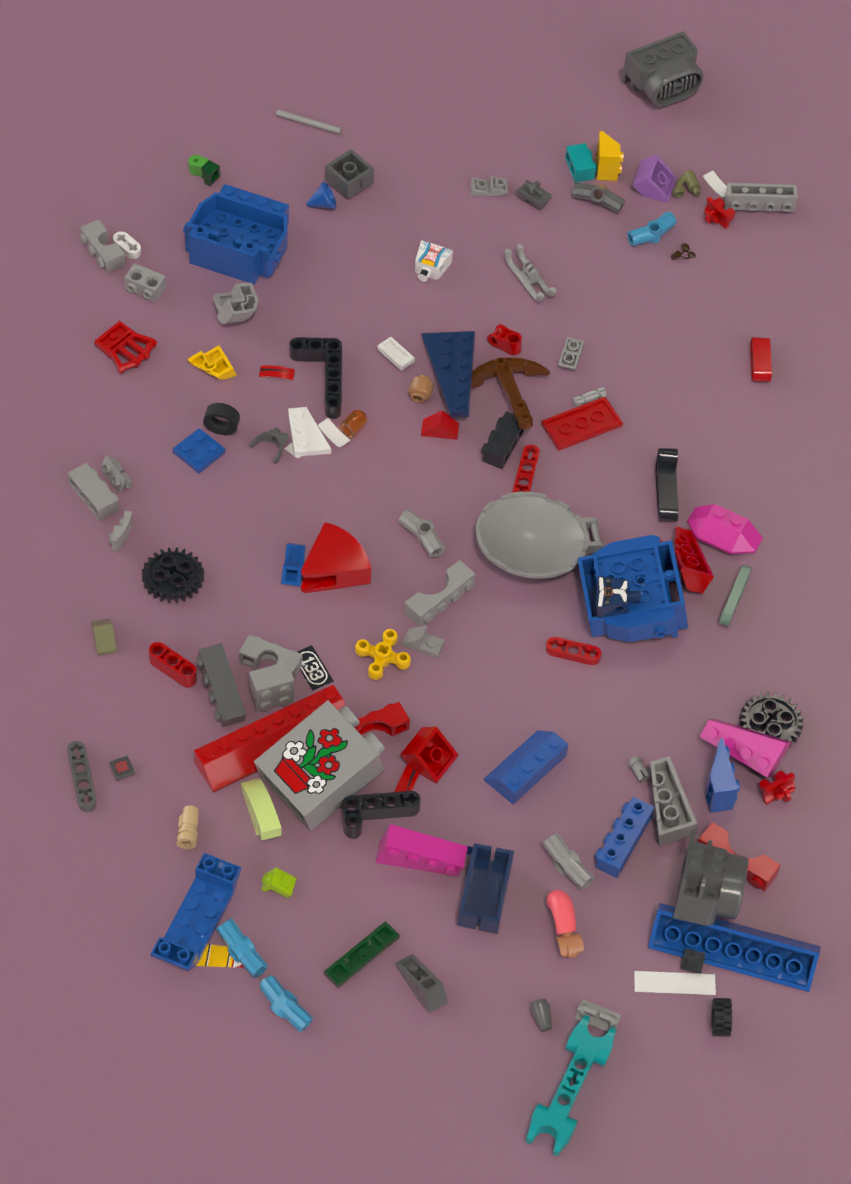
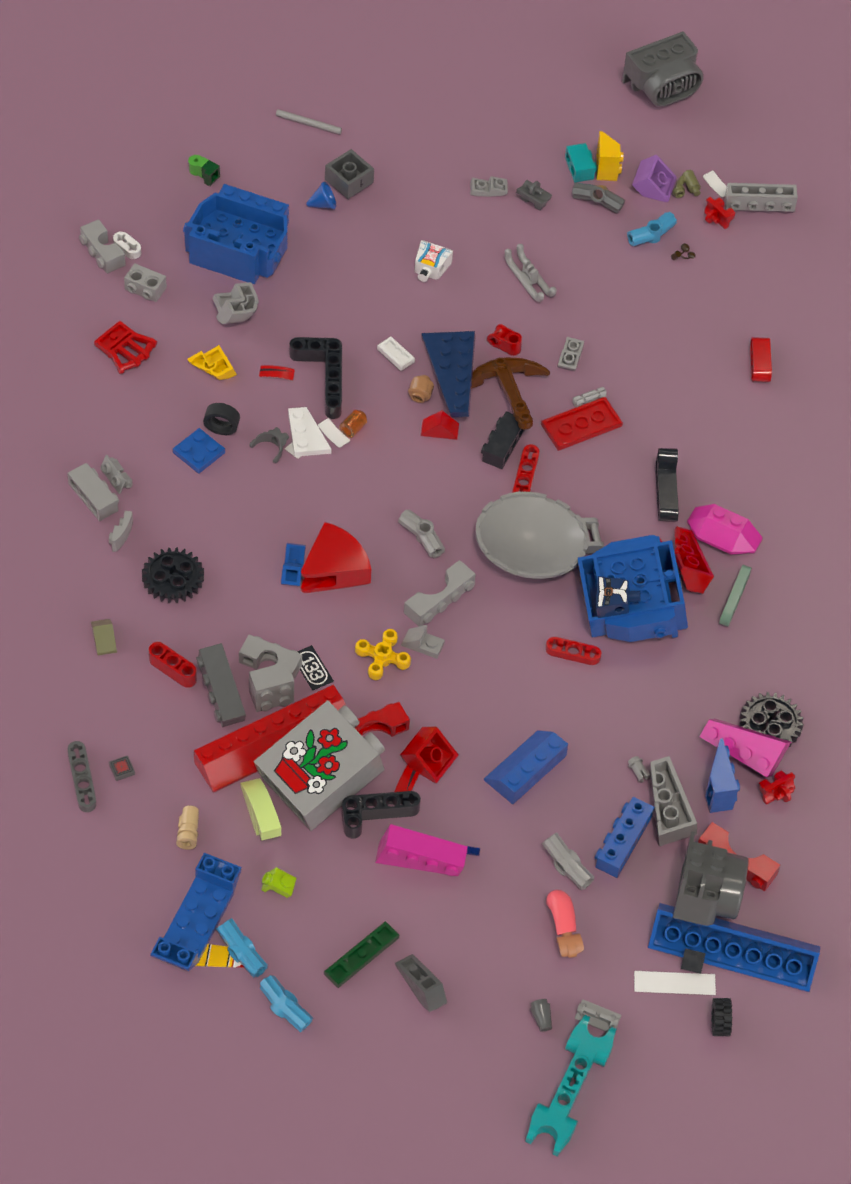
(485, 888): dark blue piece -> none

